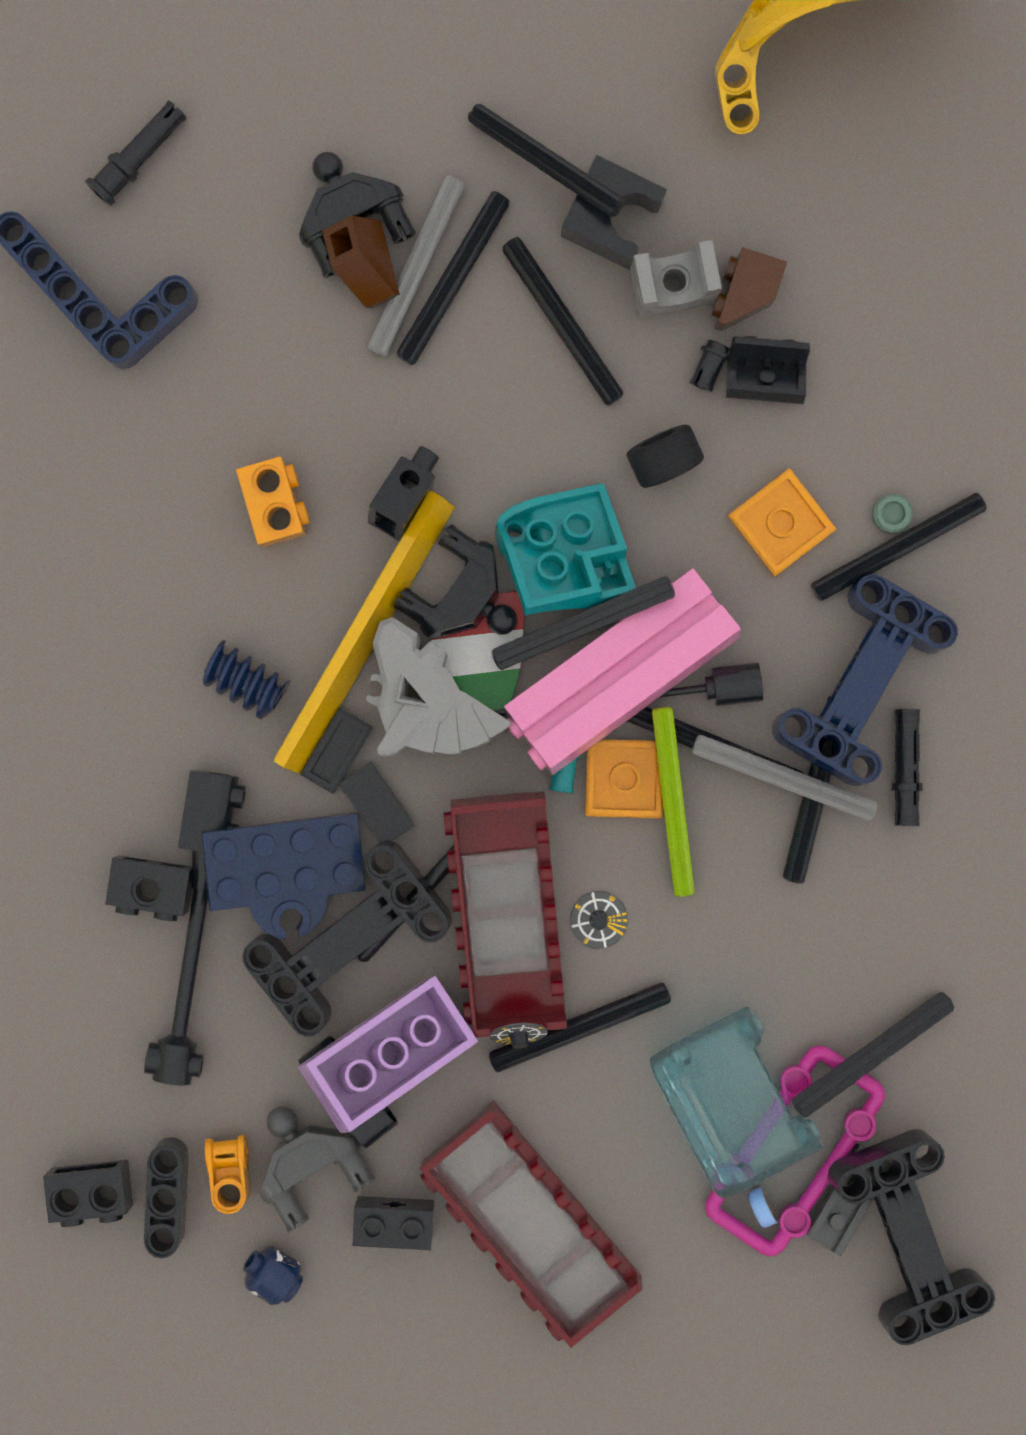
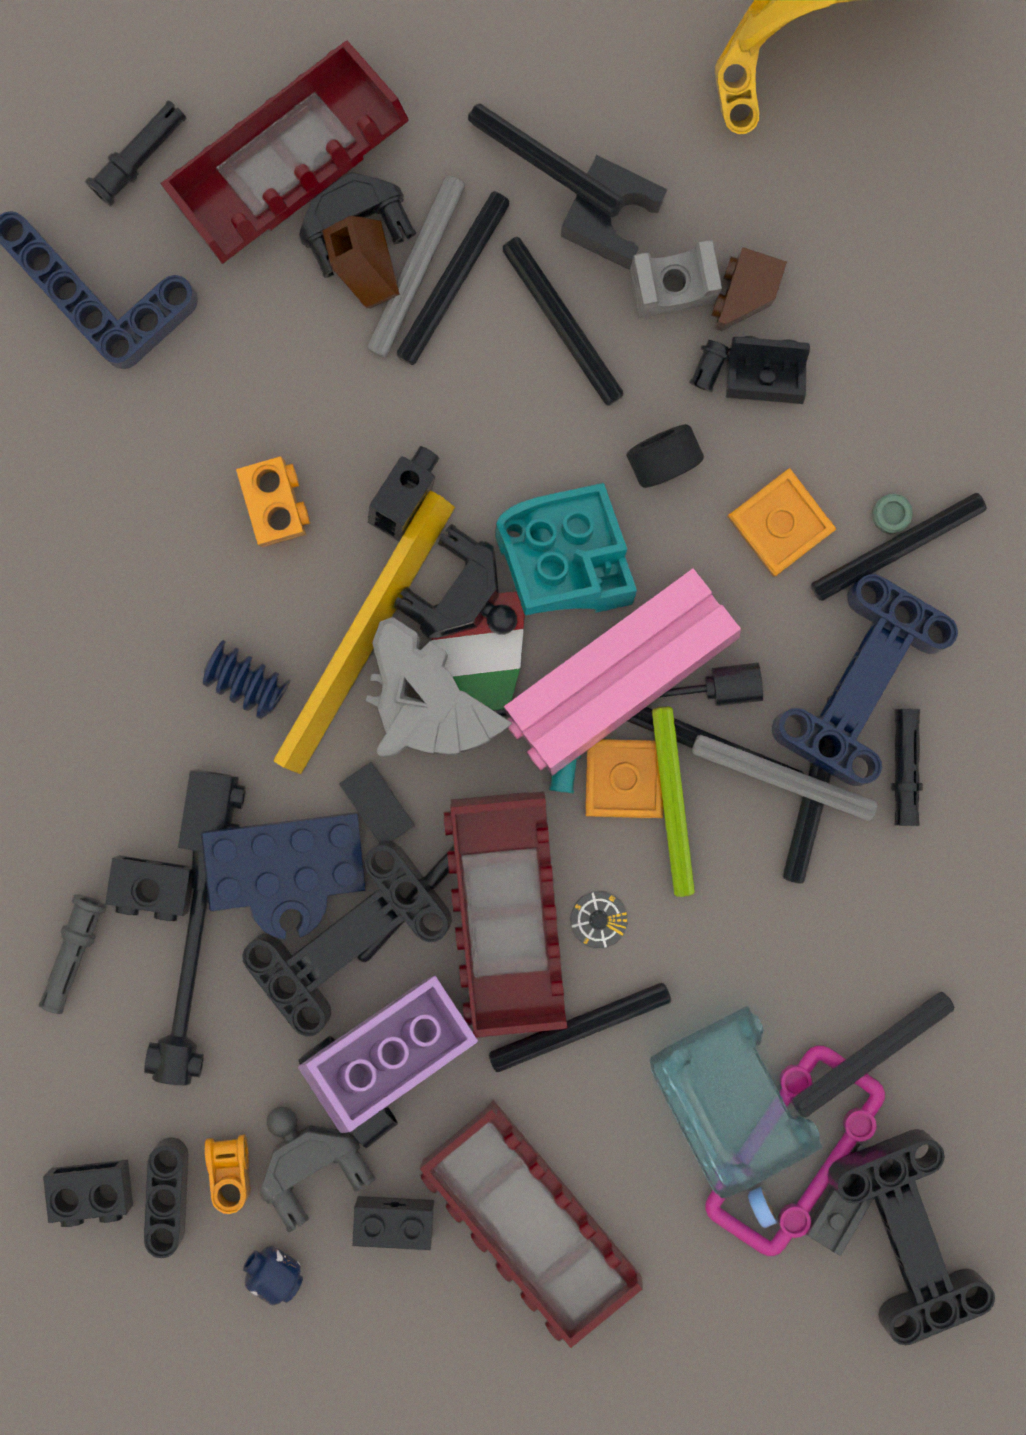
(76, 937): none -> dark grey pin
(285, 152): none -> dark red window
(336, 750): black tile -> none
(518, 1034): piece -> none
(583, 623): black axle -> none

